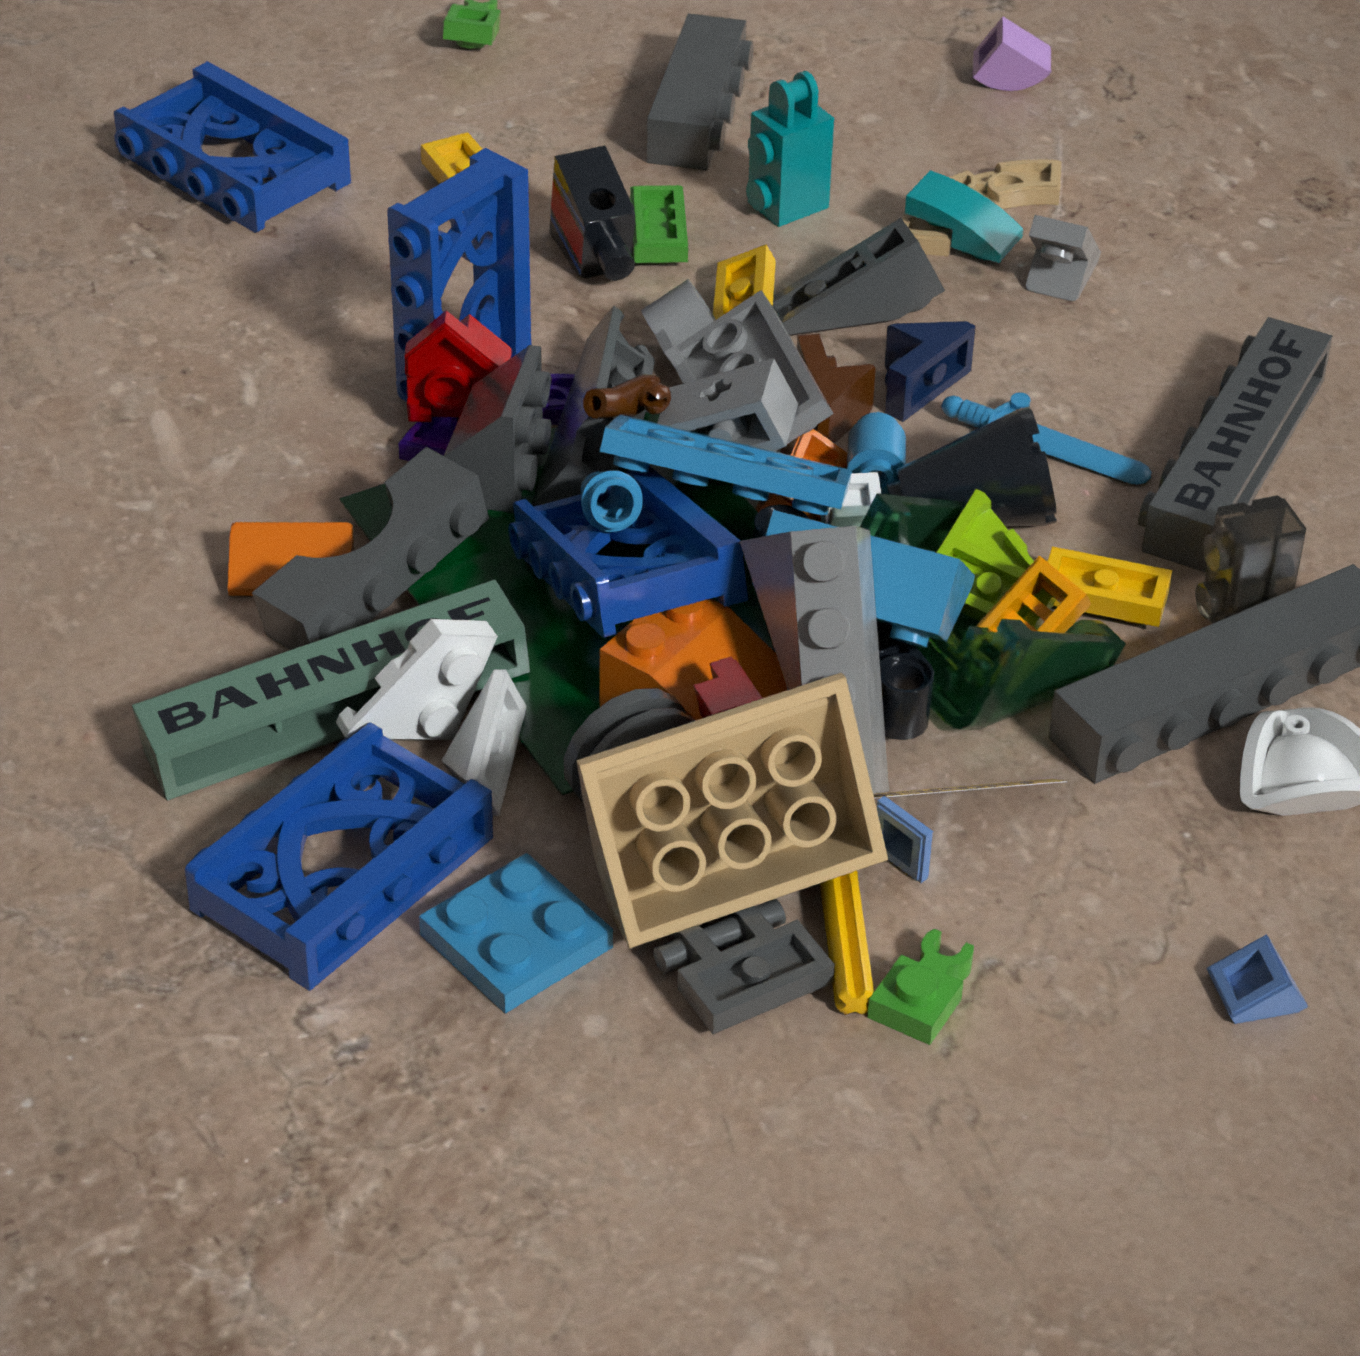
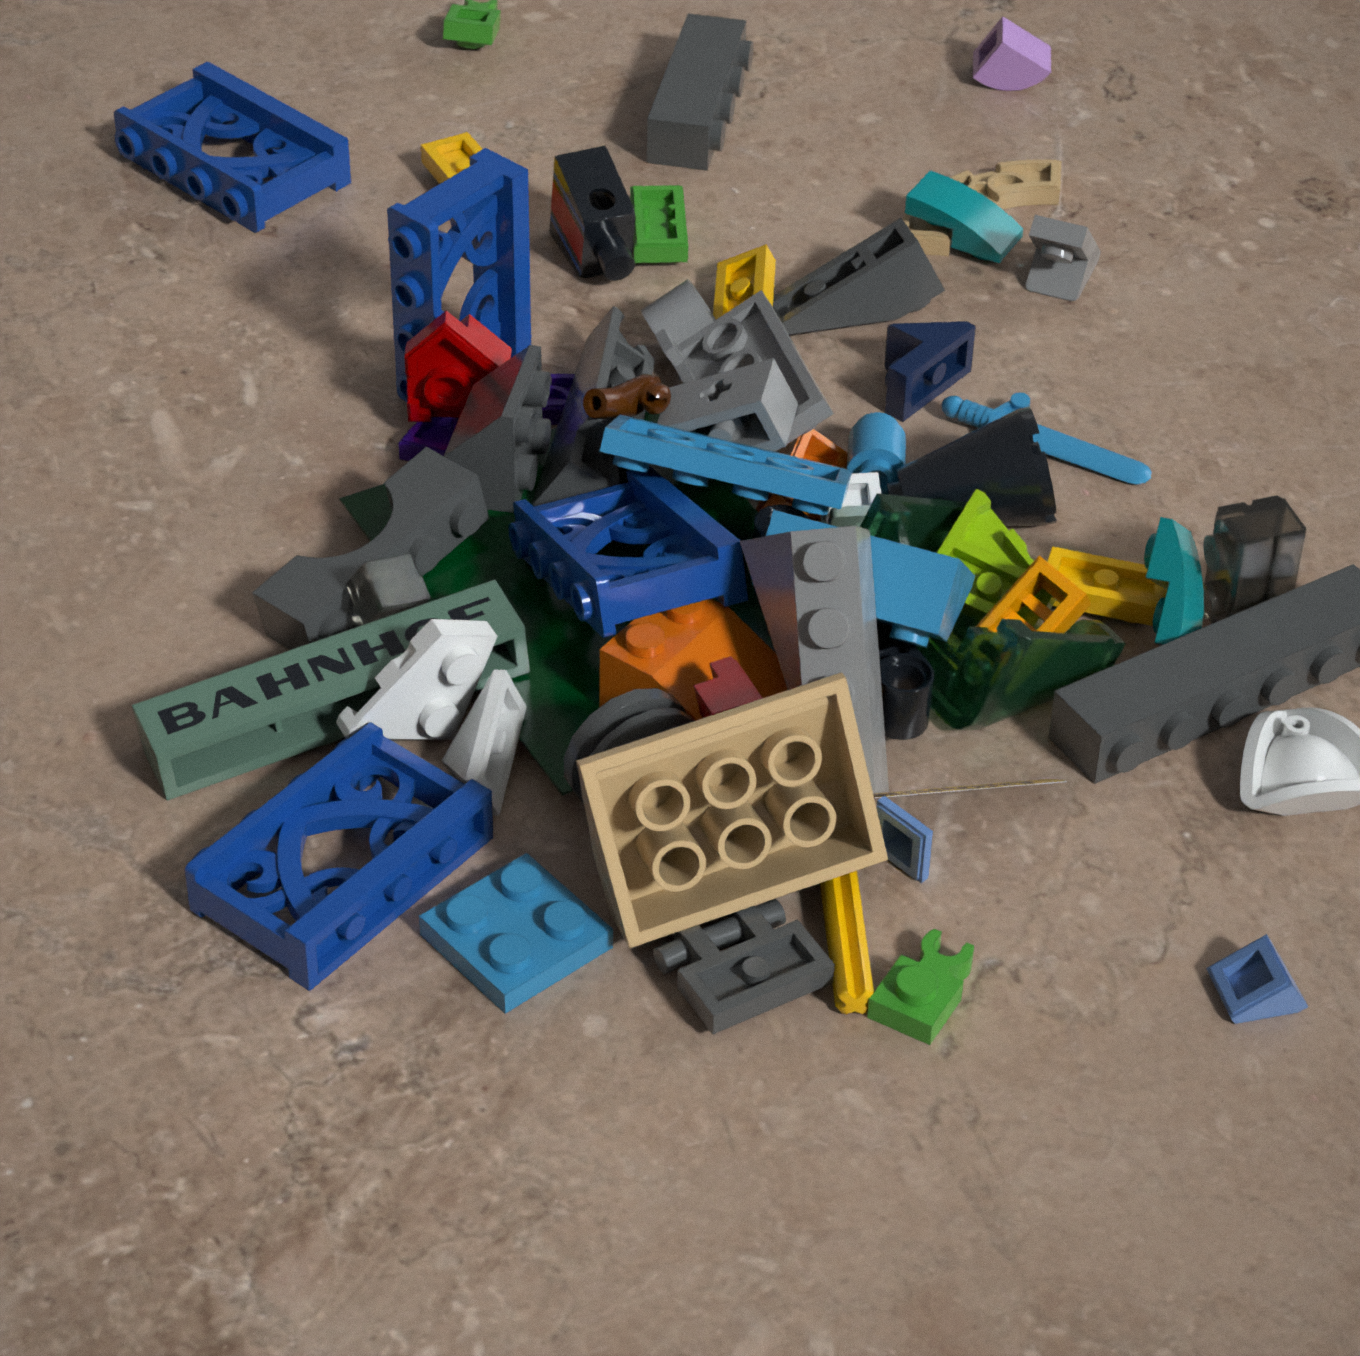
(265, 547): orange slope -> none
(385, 589): none -> clear smoke piece
(619, 508): dark azure cone -> none
(790, 152): teal brick -> none
(845, 388): reddish brown slope -> none
(1175, 566): none -> teal slope
(1236, 439): dark grey brick -> none

